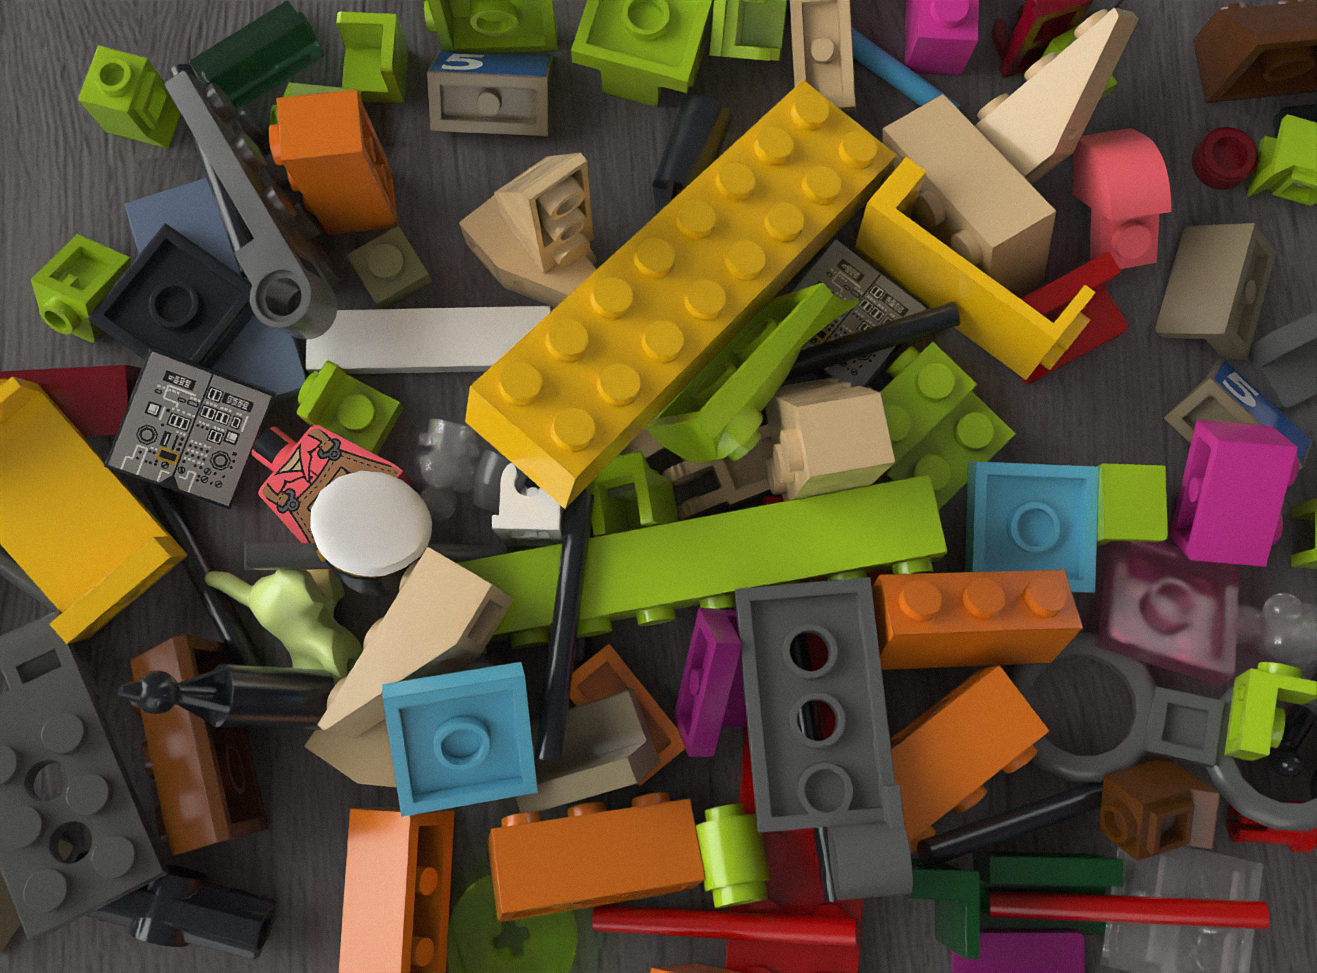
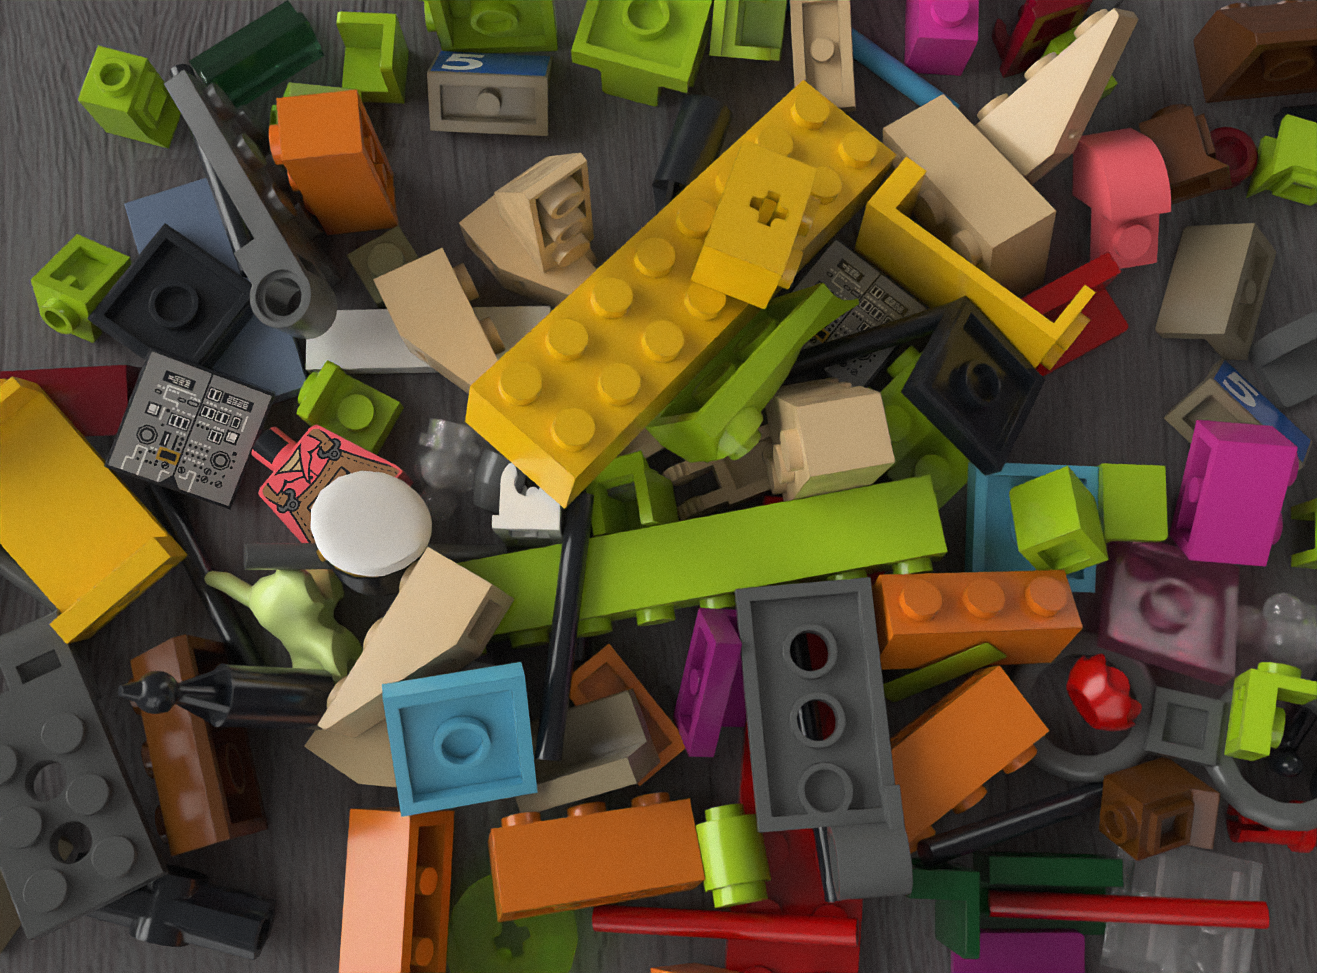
(436, 320): none -> tan slope
(756, 226): none -> yellow brick
(942, 671): none -> lime sticker
(974, 386): none -> black plate
(1057, 522): none -> lime panel
(1102, 694): none -> red plate
(1187, 152): none -> reddish brown window

